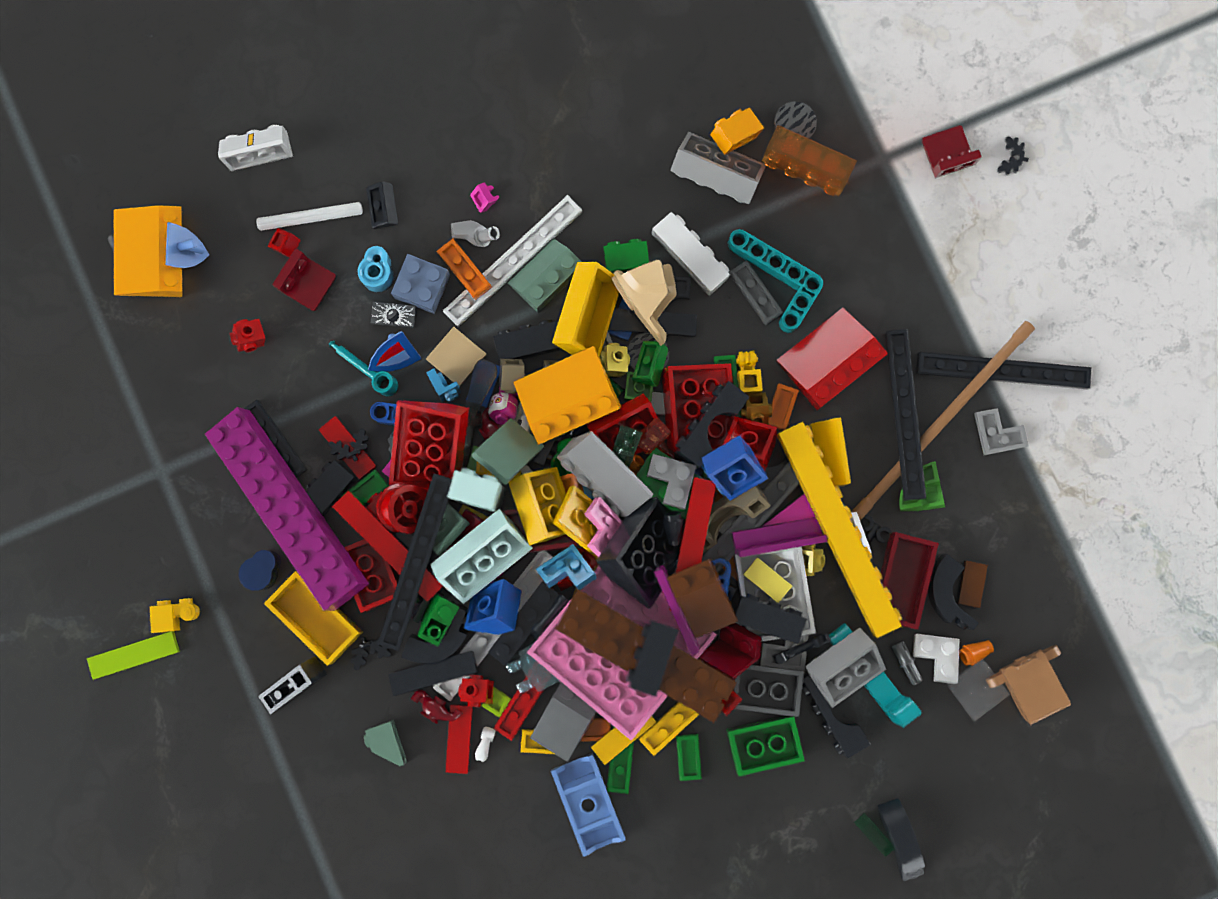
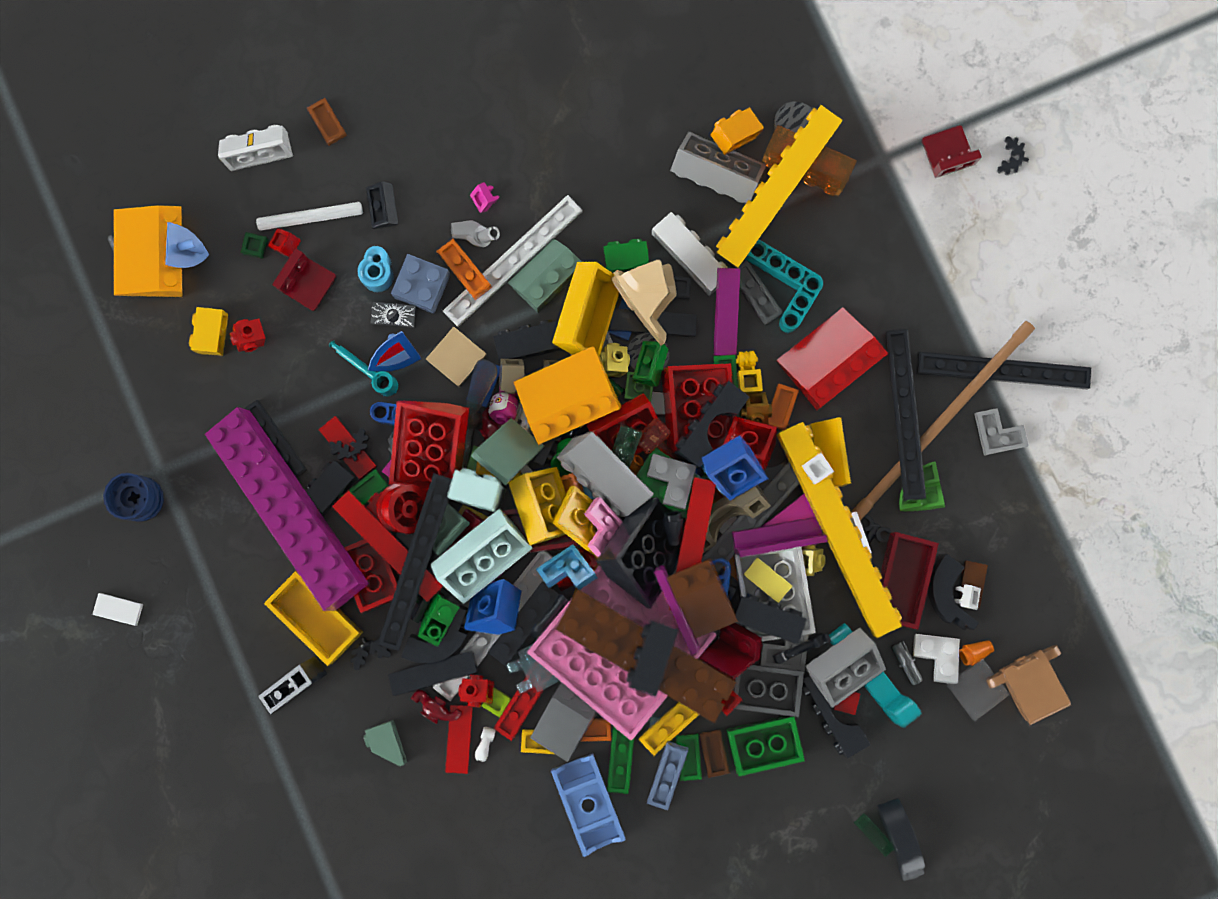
(117, 609): none -> white tile
(123, 491): none -> dark blue wheel
(133, 655): lime tile -> none
(166, 615): yellow brick -> none
(208, 331): none -> yellow brick
(254, 245): none -> dark green tile
(260, 570): dark blue piece -> none
(326, 121): none -> dark orange tile
(444, 391): dark azure bracket -> none
(615, 741): yellow tile -> none
(667, 775): none -> sand blue tile
(714, 753): none -> reddish brown tile
(726, 311): none -> magenta tile
(779, 186): none -> yellow brick
(817, 468): none -> white plate
(849, 704): none -> red tile
(970, 596): none -> white tile

